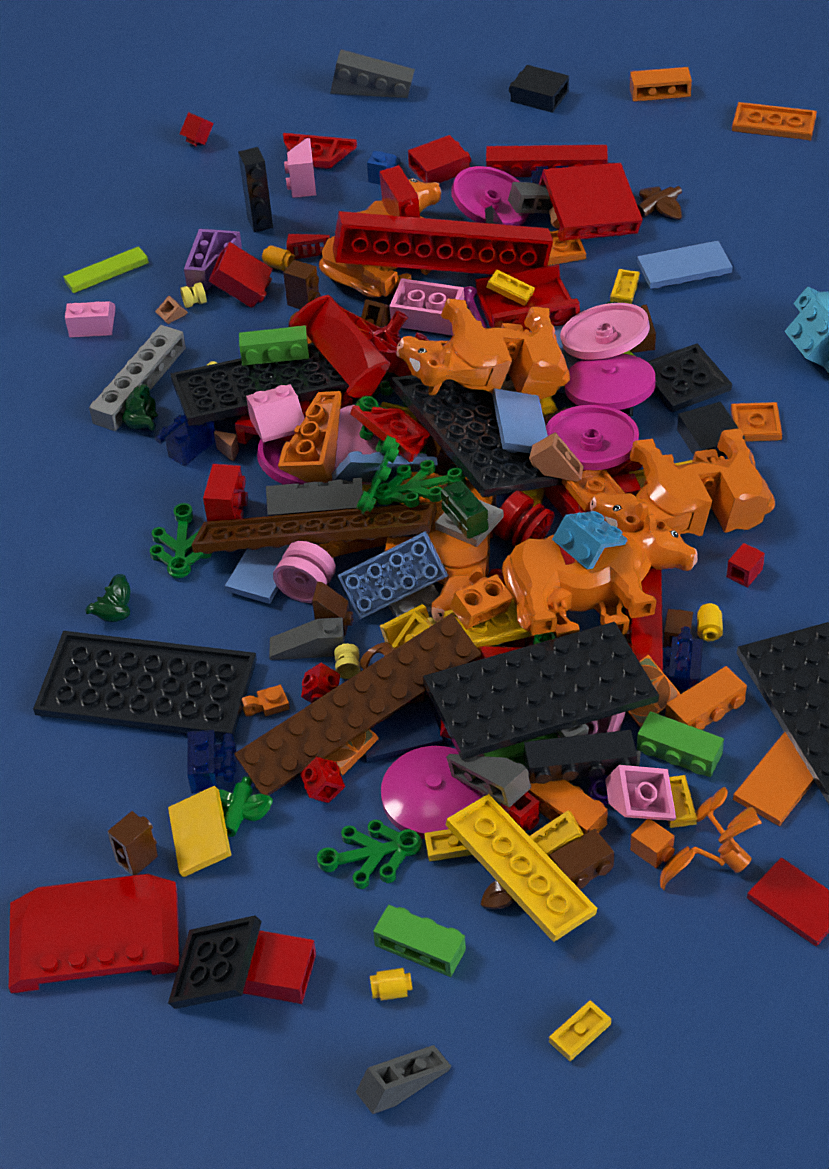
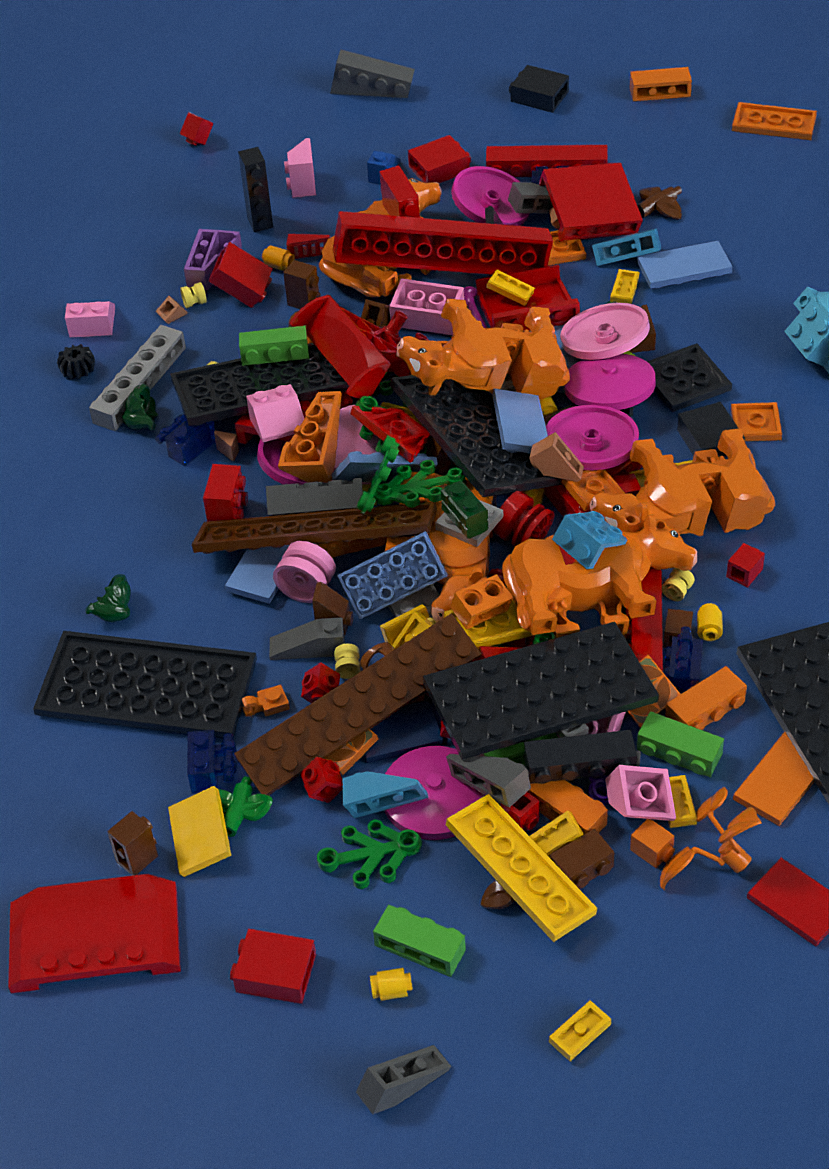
(76, 361): none -> black gear
(105, 269): lime tile -> none
(179, 565): green plant -> none
(215, 962): black plate -> none
(325, 150): red wing -> none
(375, 792): none -> dark azure slope
(444, 845): yellow plate -> none
(627, 247): none -> dark azure slope
(677, 584): none -> light yellow wheel

